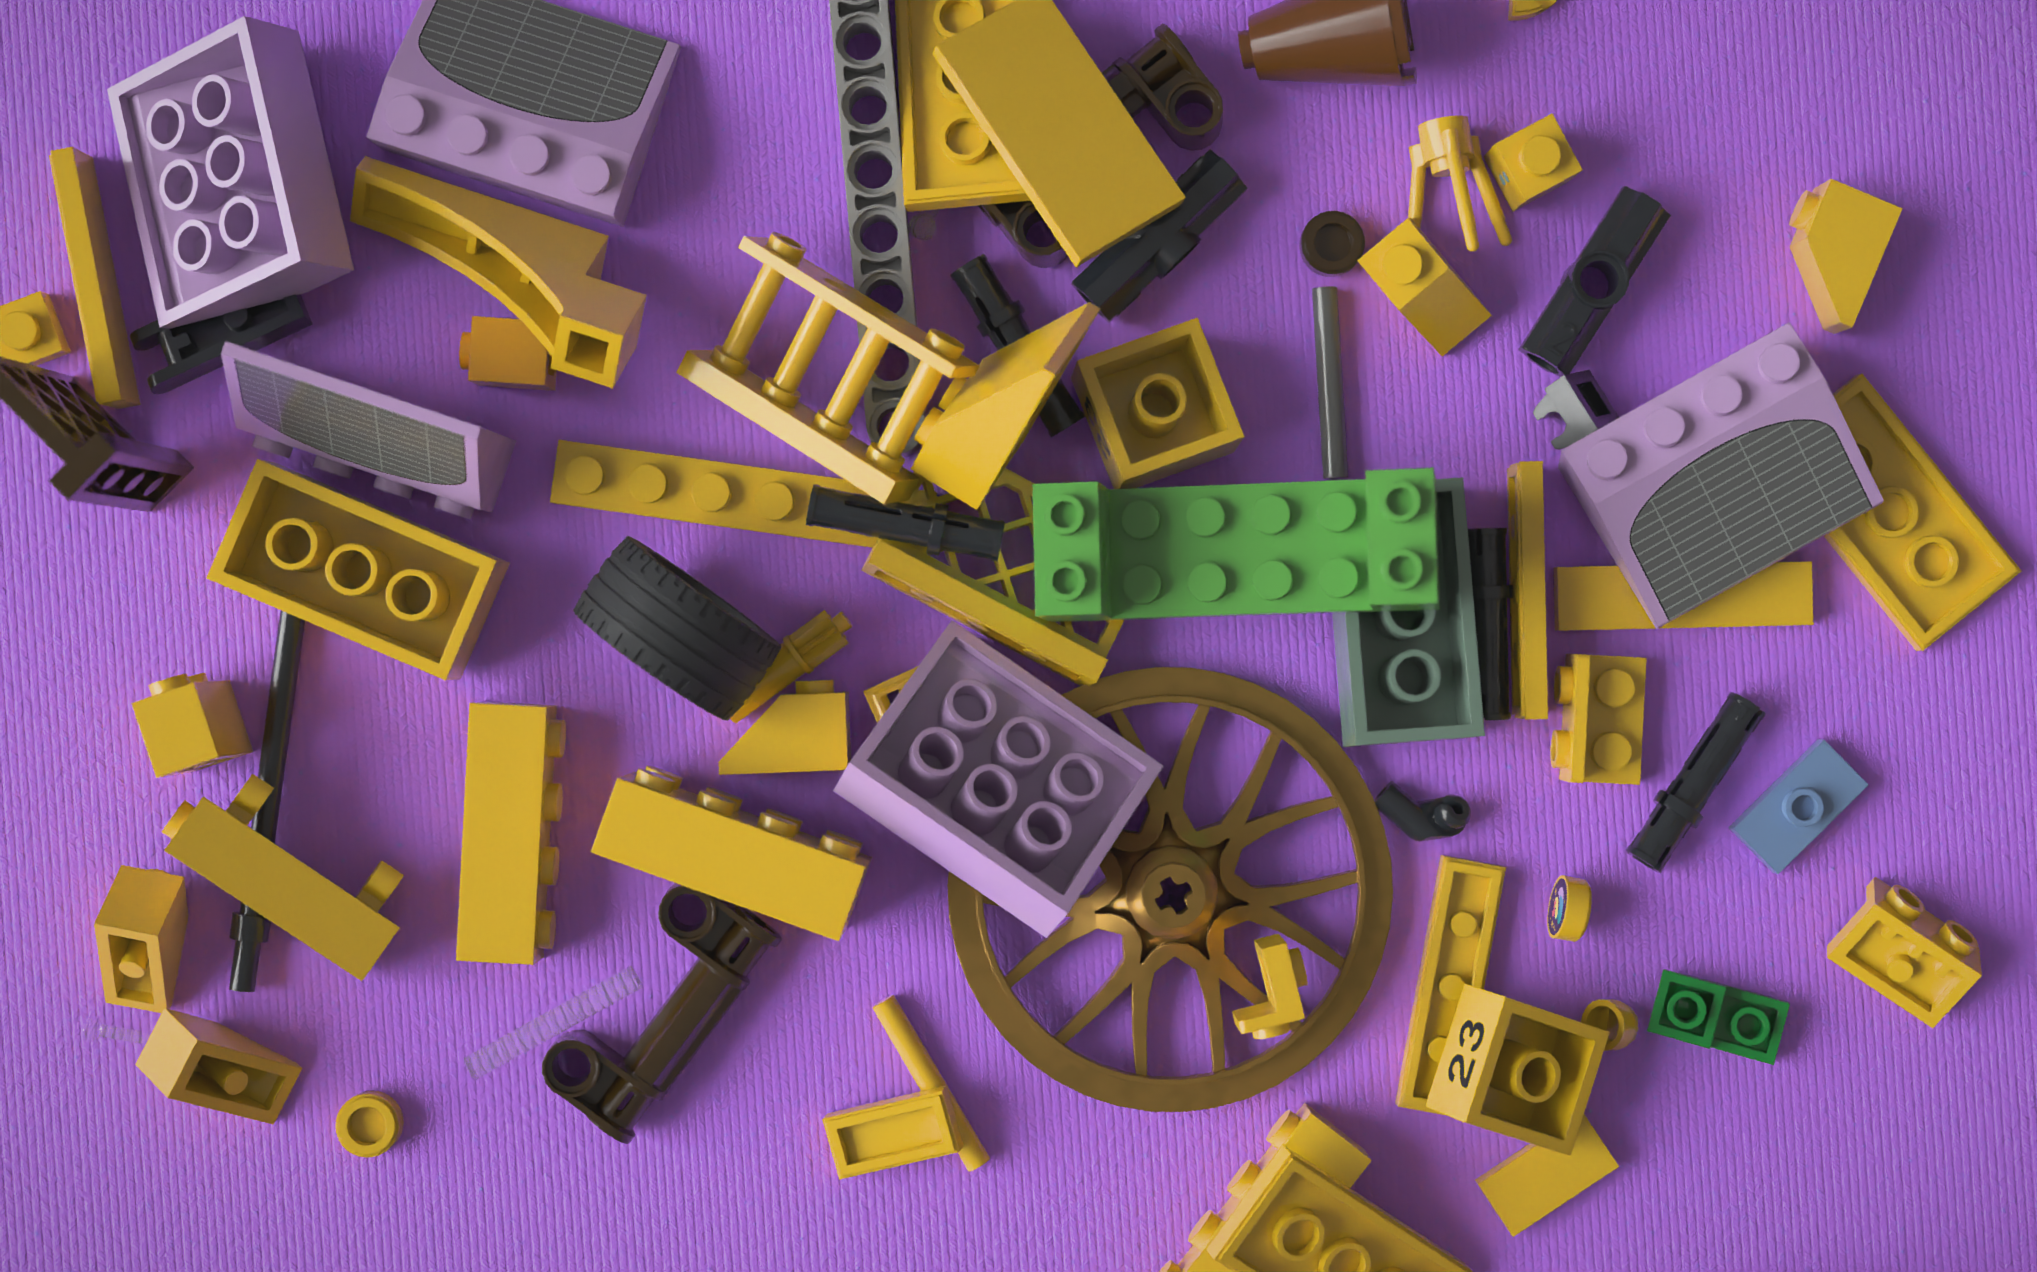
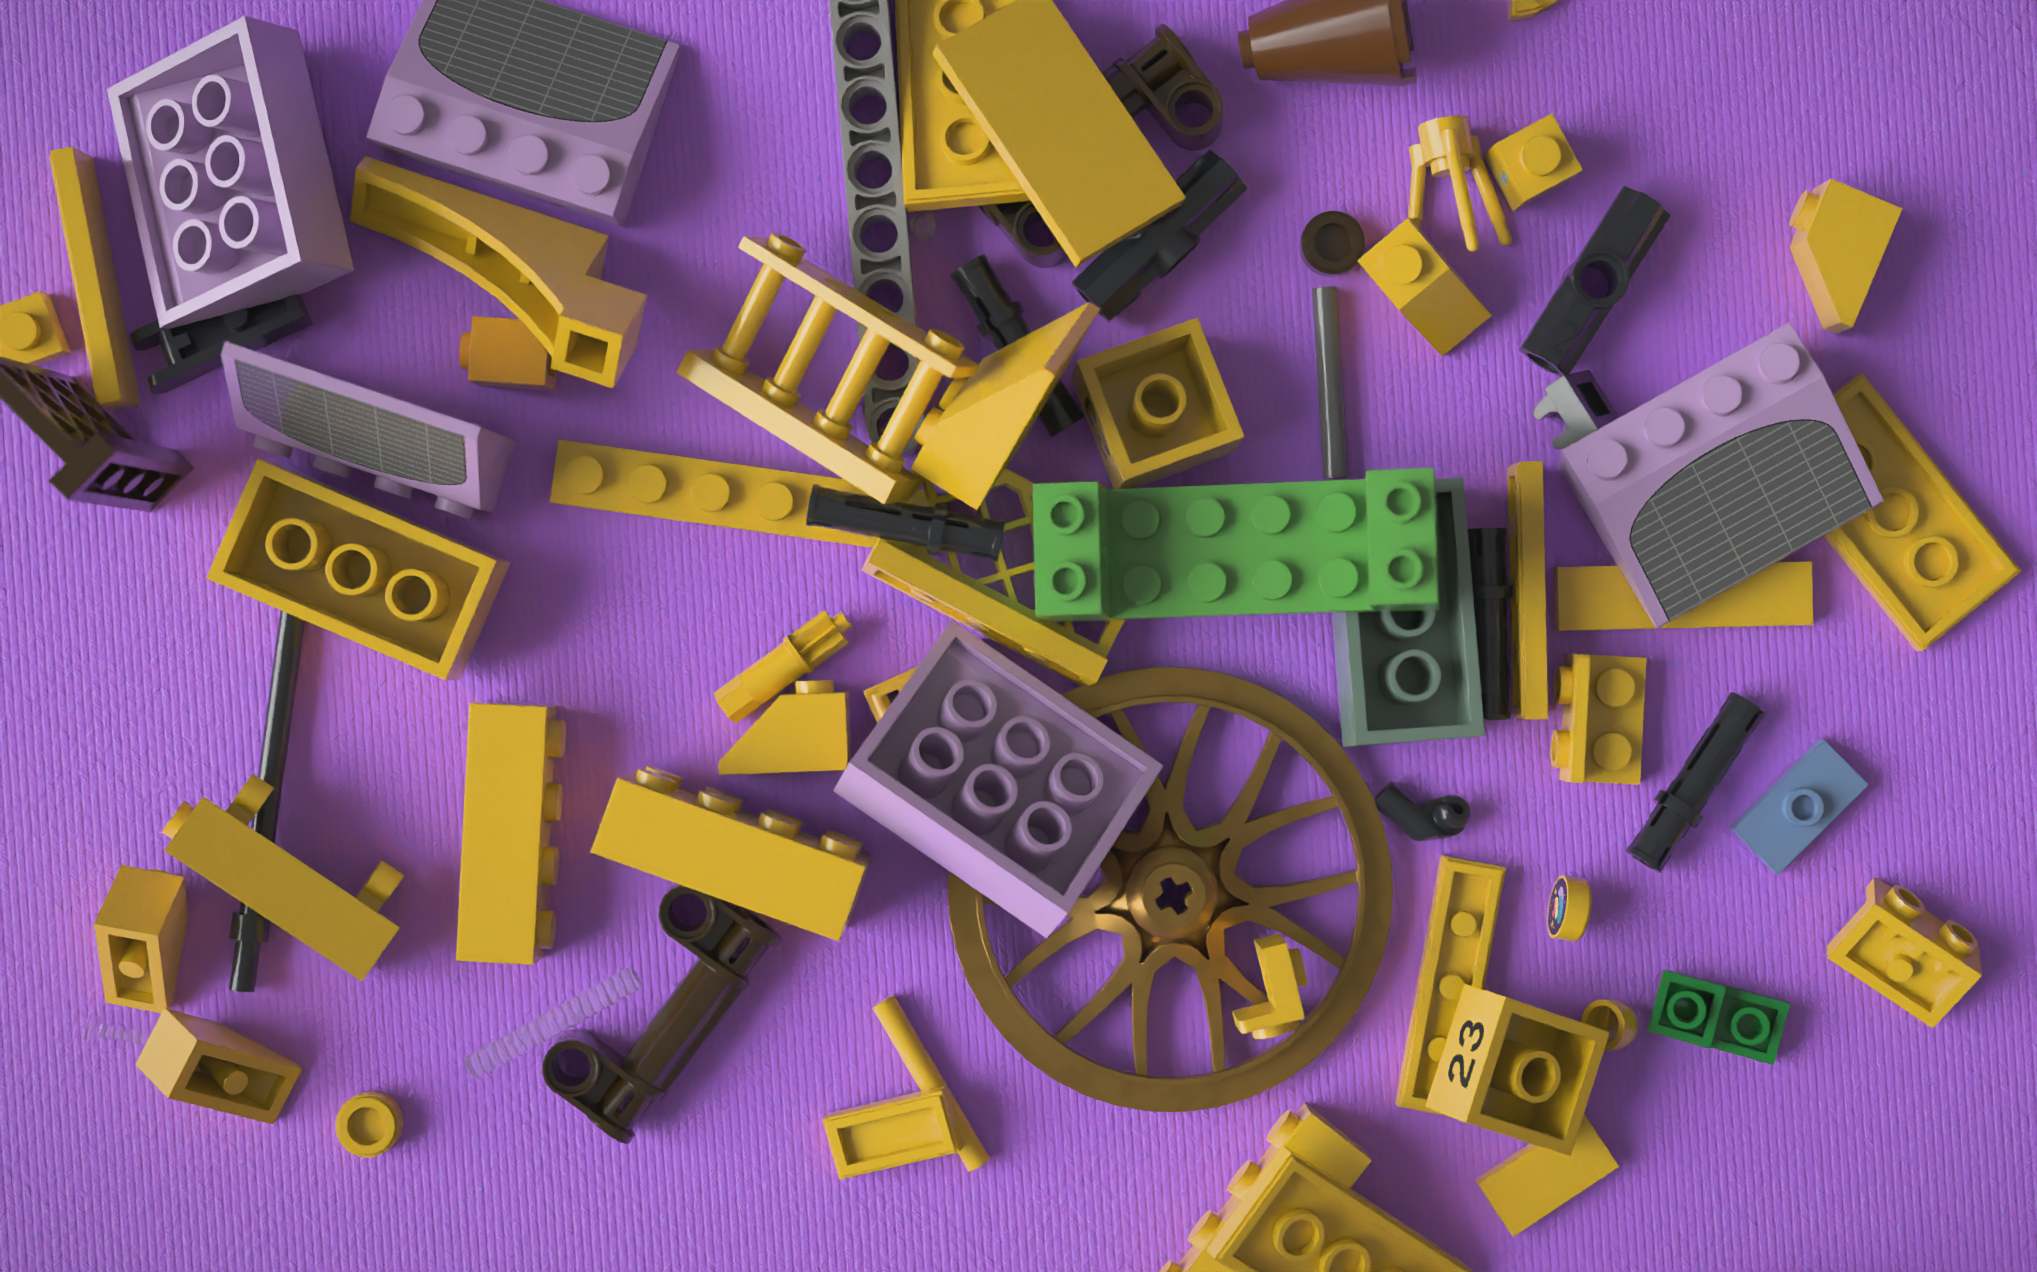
(191, 724): yellow brick -> none
(676, 629): black tyre -> none

